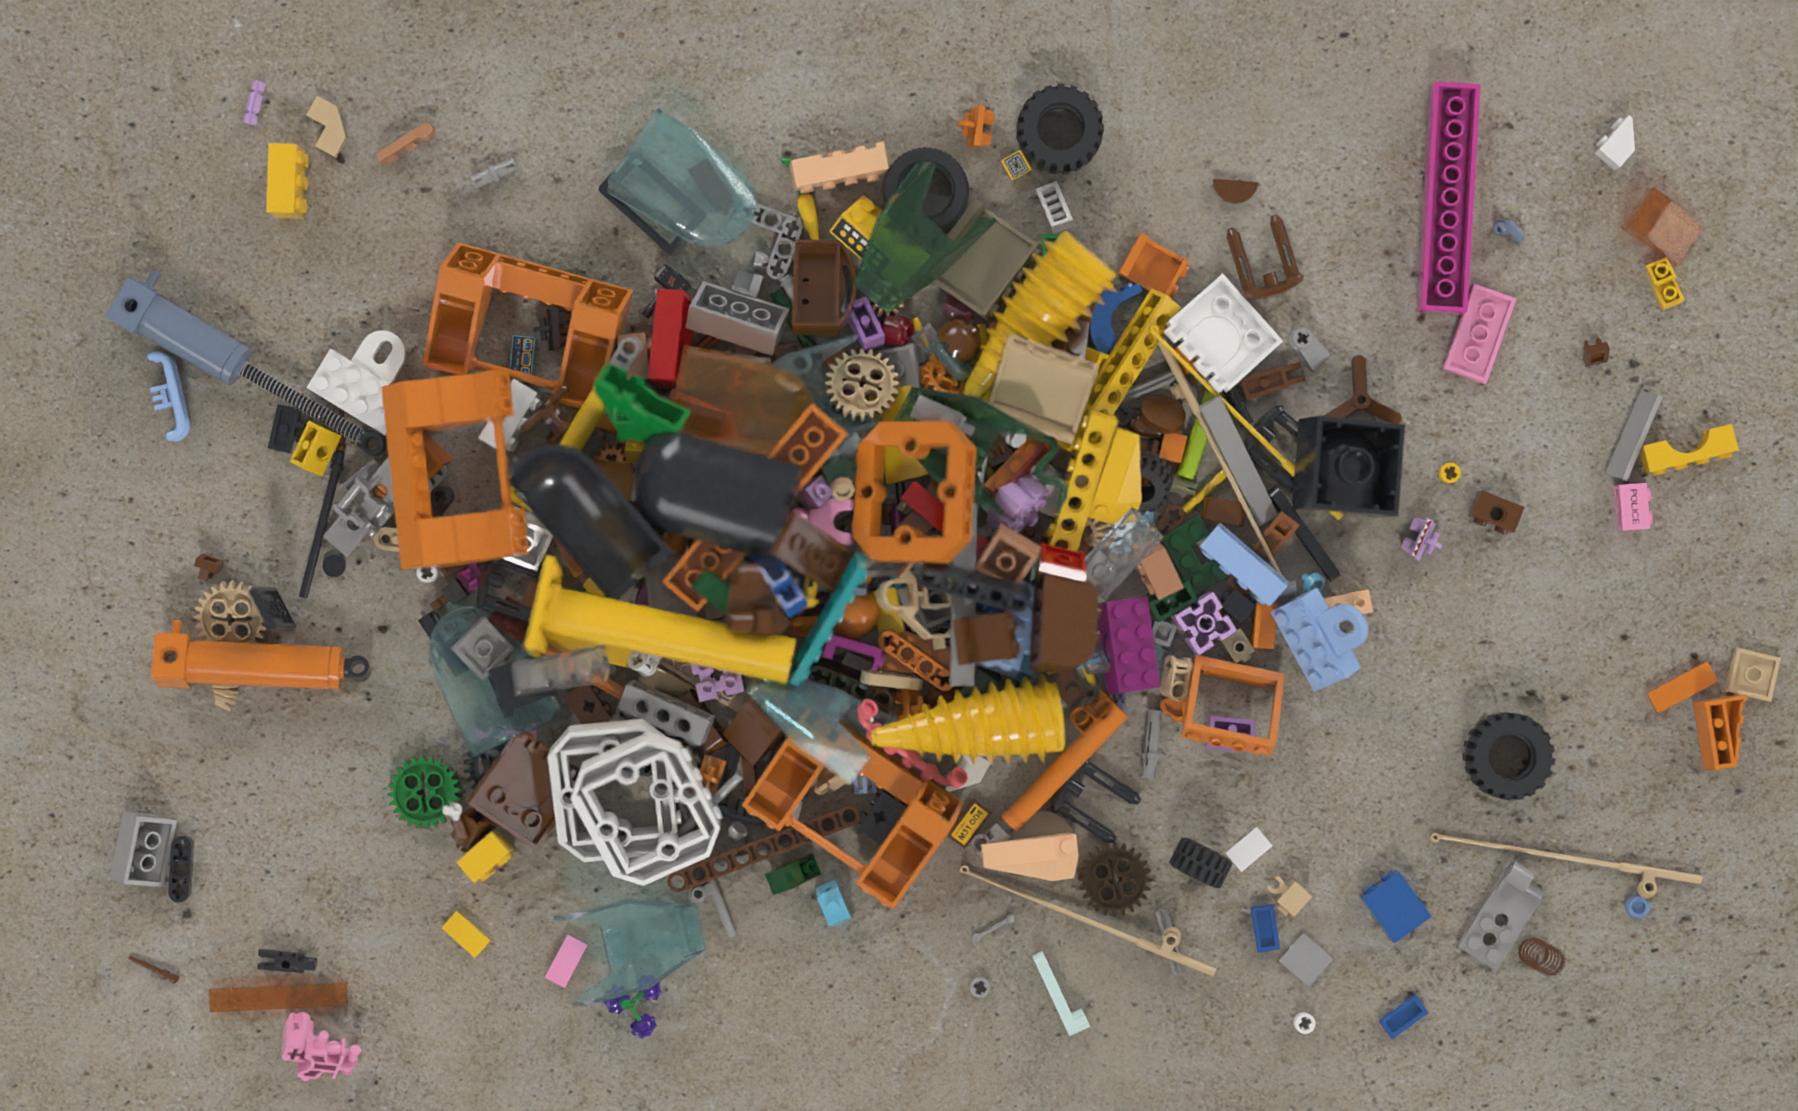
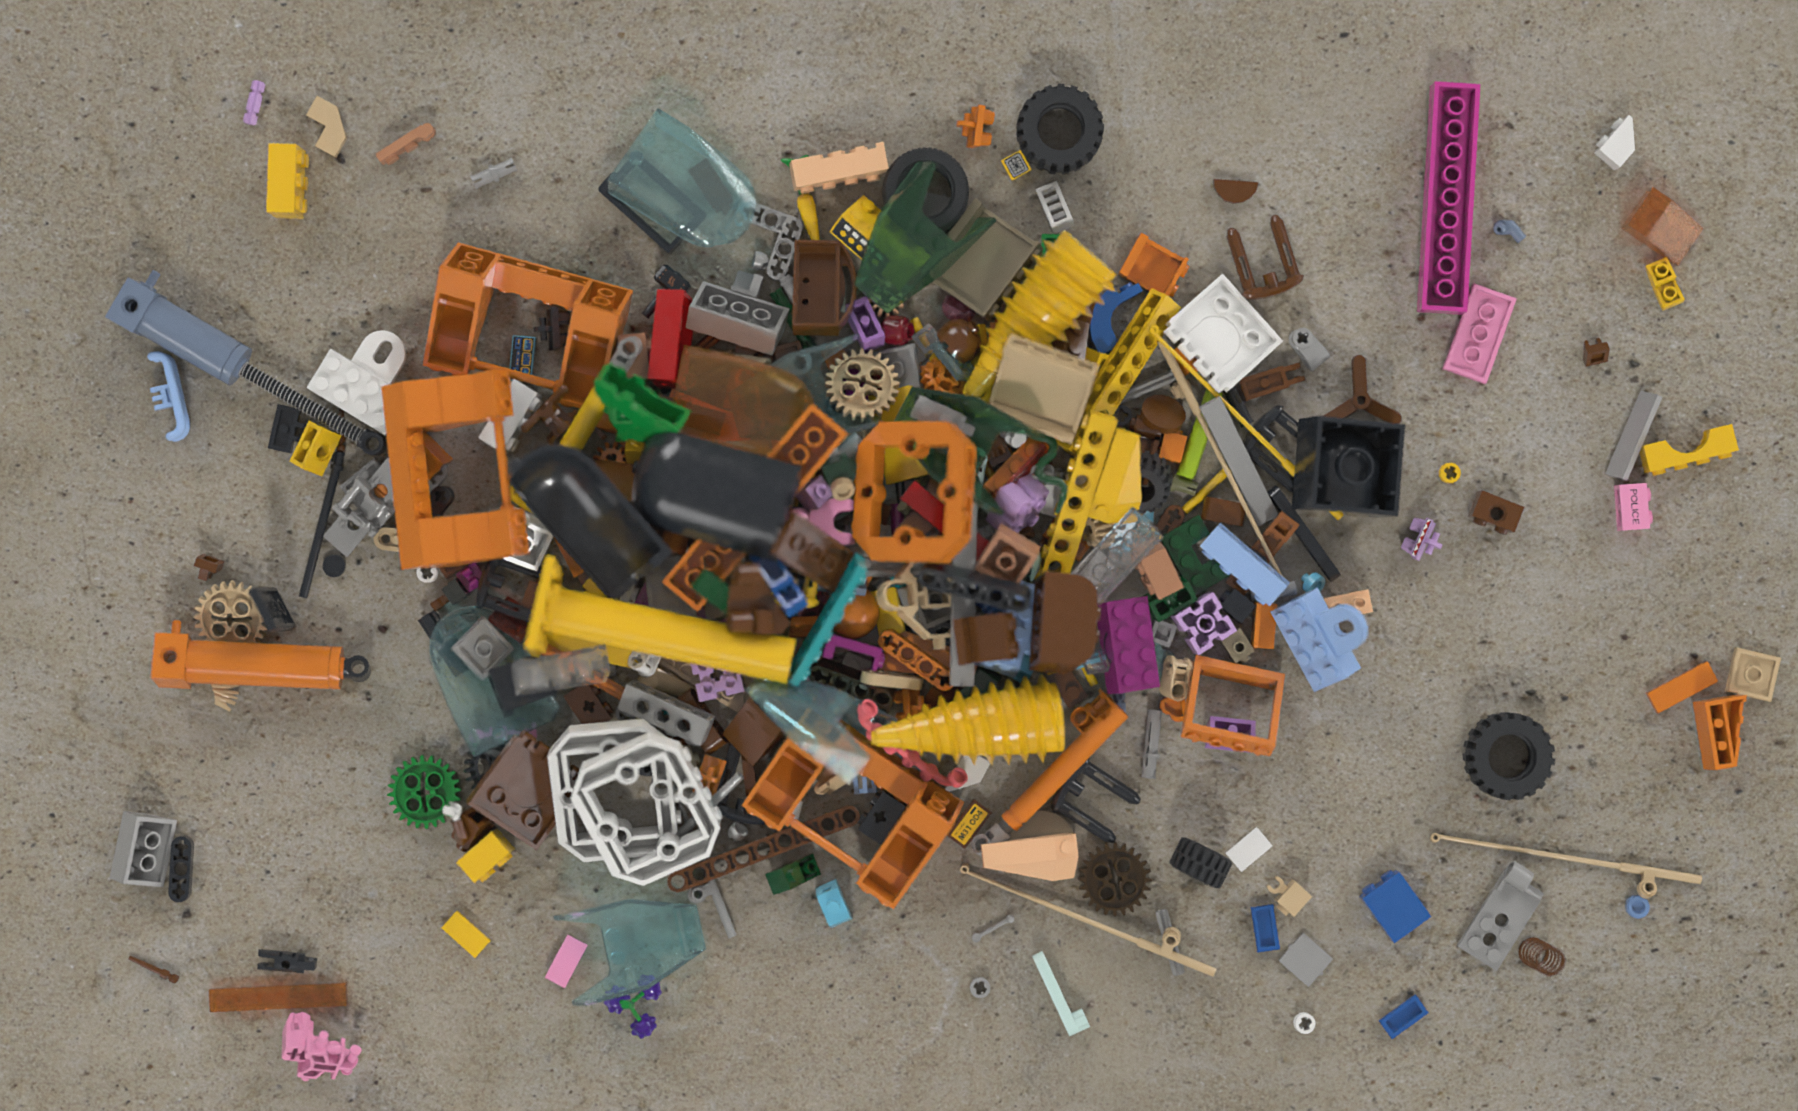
(1062, 562): red tile -> none

